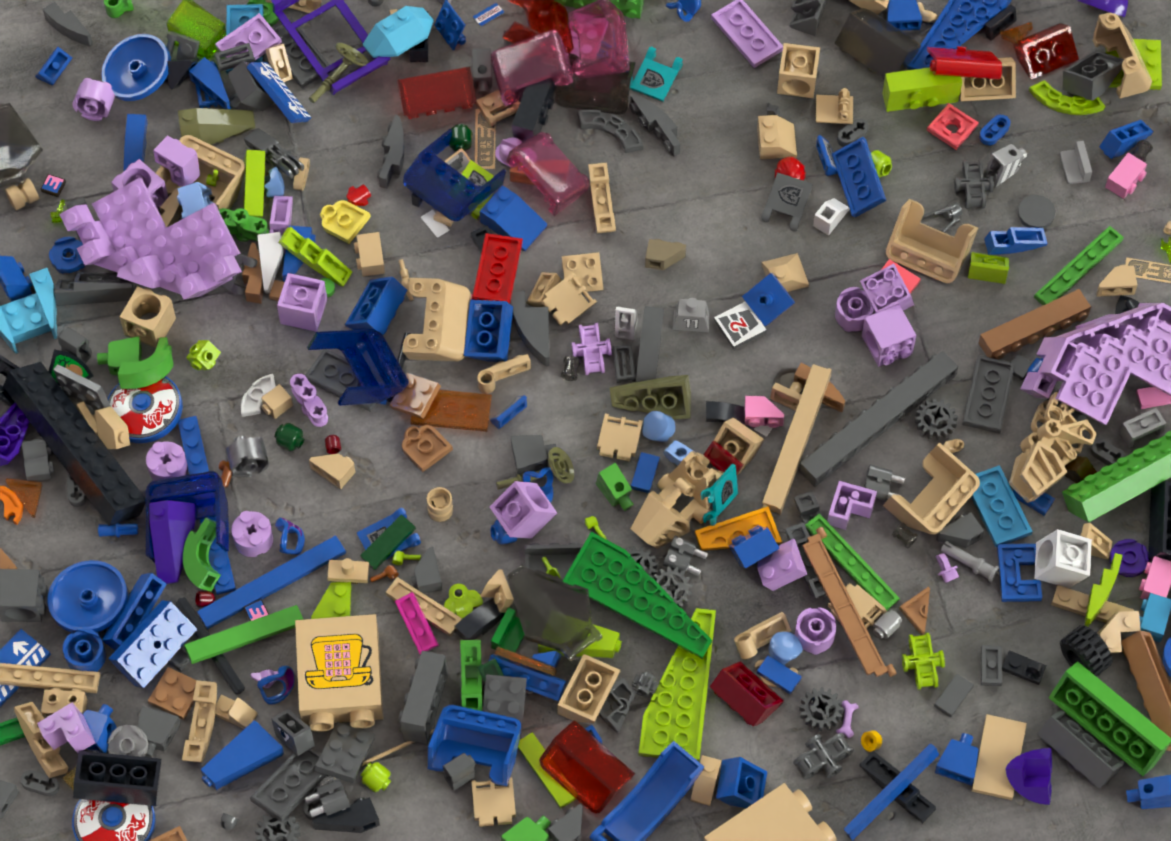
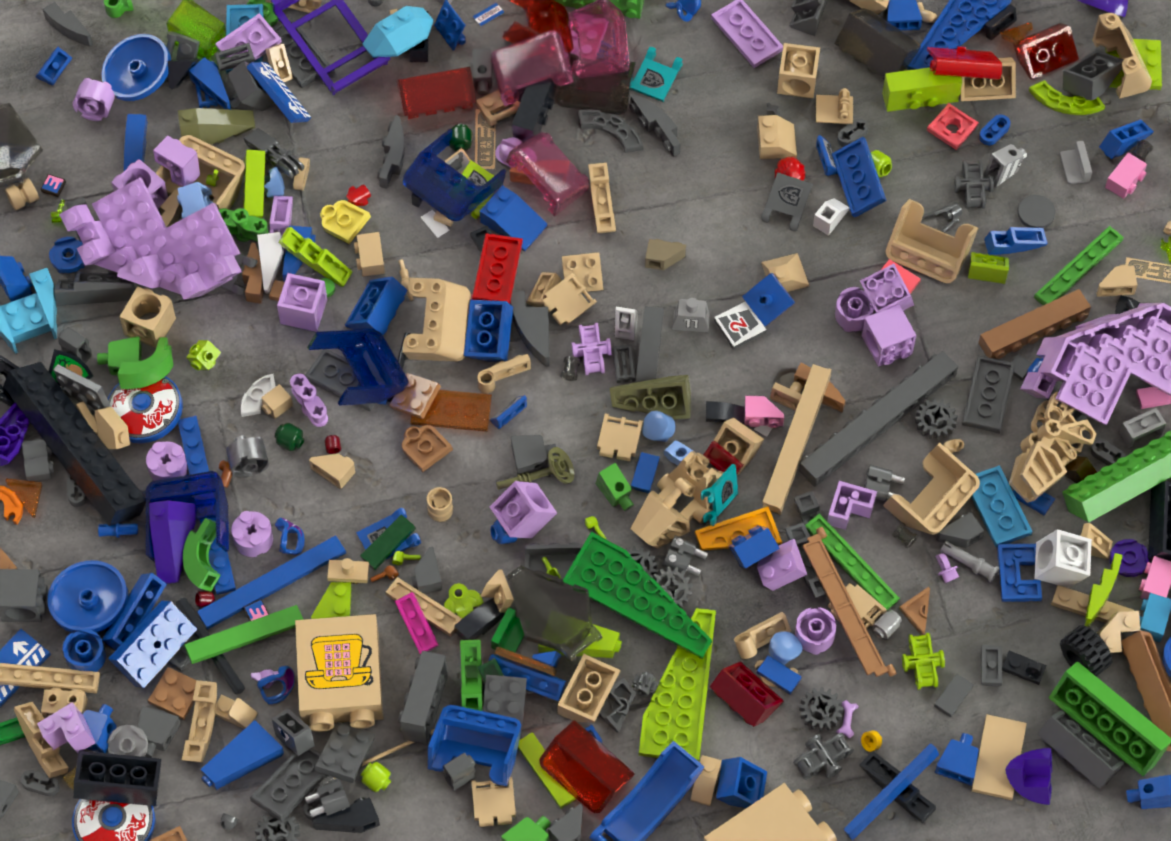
(349, 57): olive dish -> none
(547, 488): blue piece -> none

